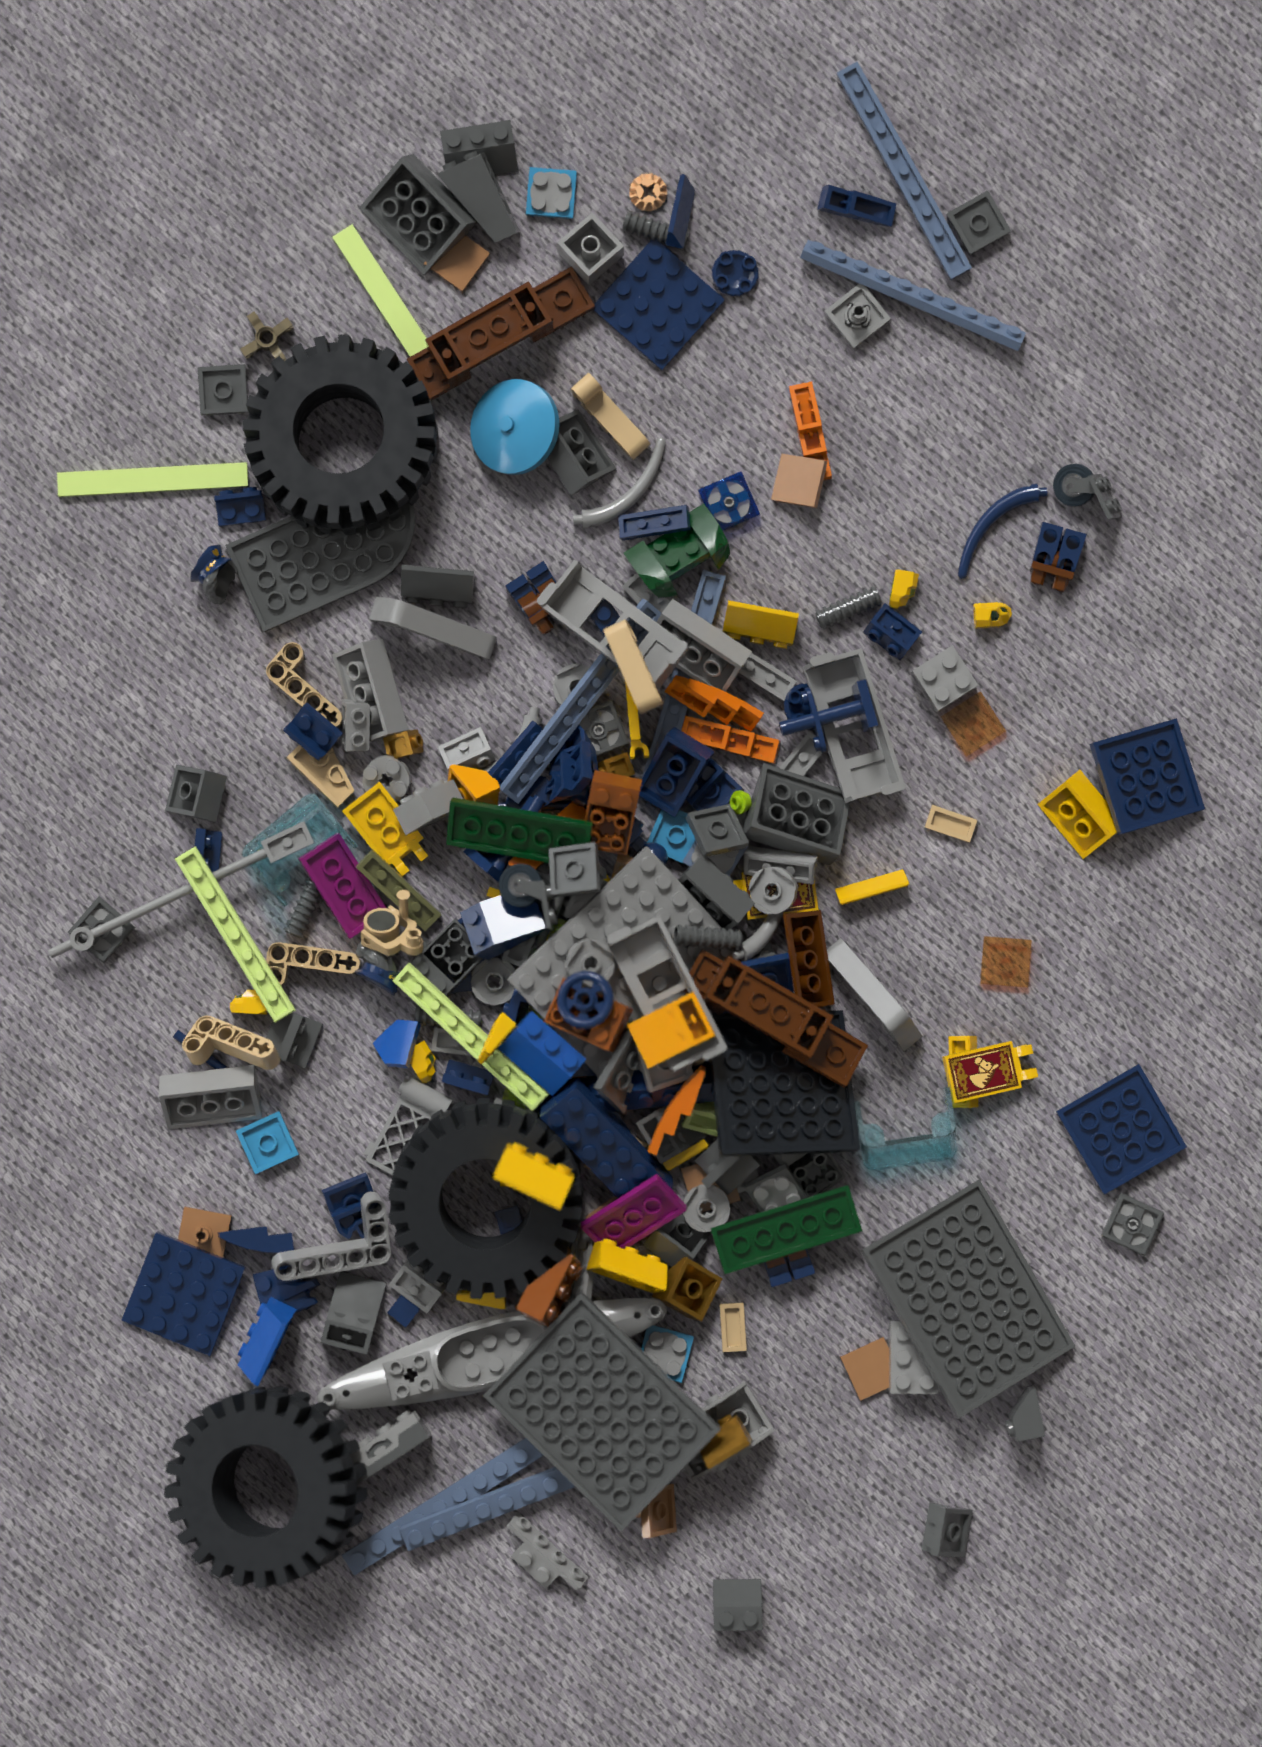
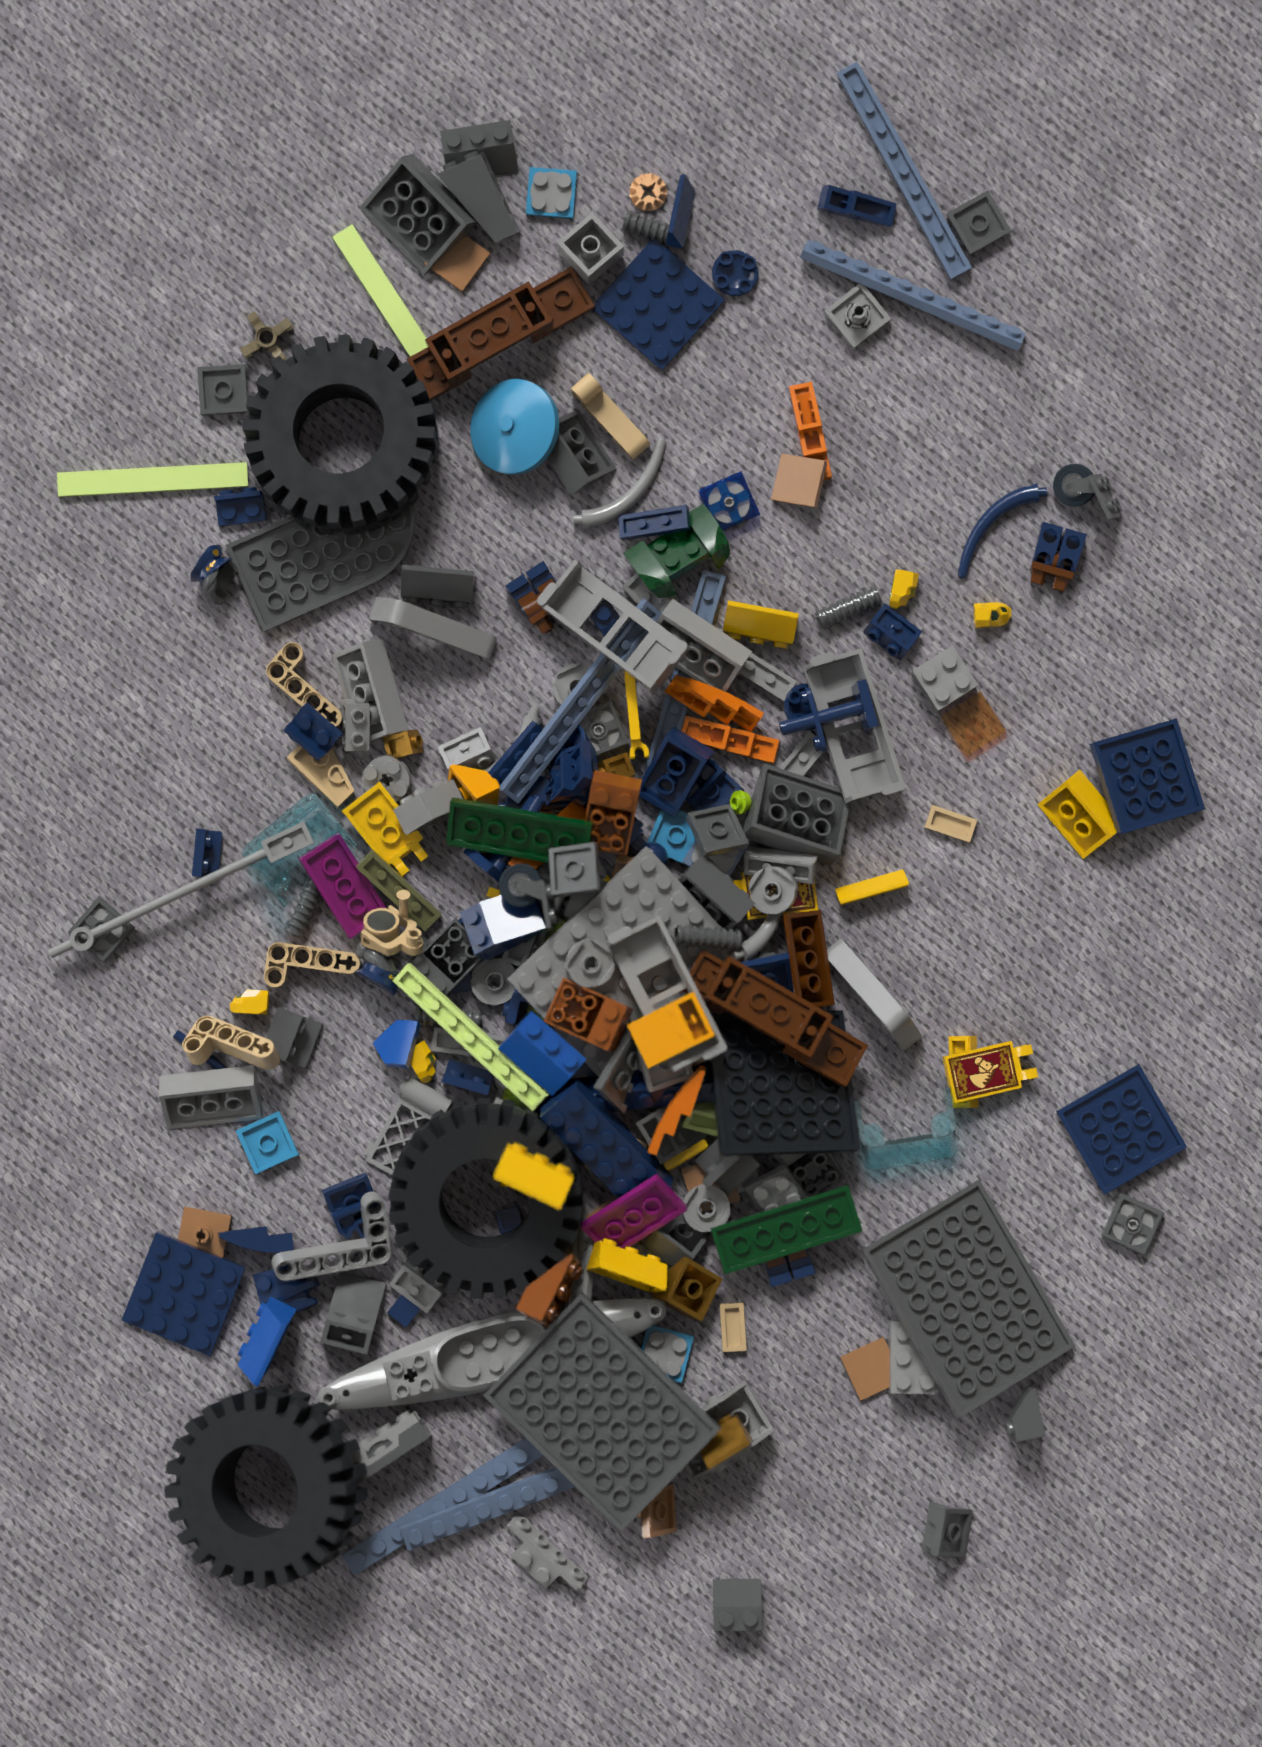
(196, 793): dark grey slope -> none
(235, 934): yellowish green tile -> none
(488, 1299): yellow slope -> none
(499, 1032): yellow slope -> none
(604, 1008): dark blue plate -> none
(632, 665): tan beam -> none
(1005, 961): clear orange tile -> none

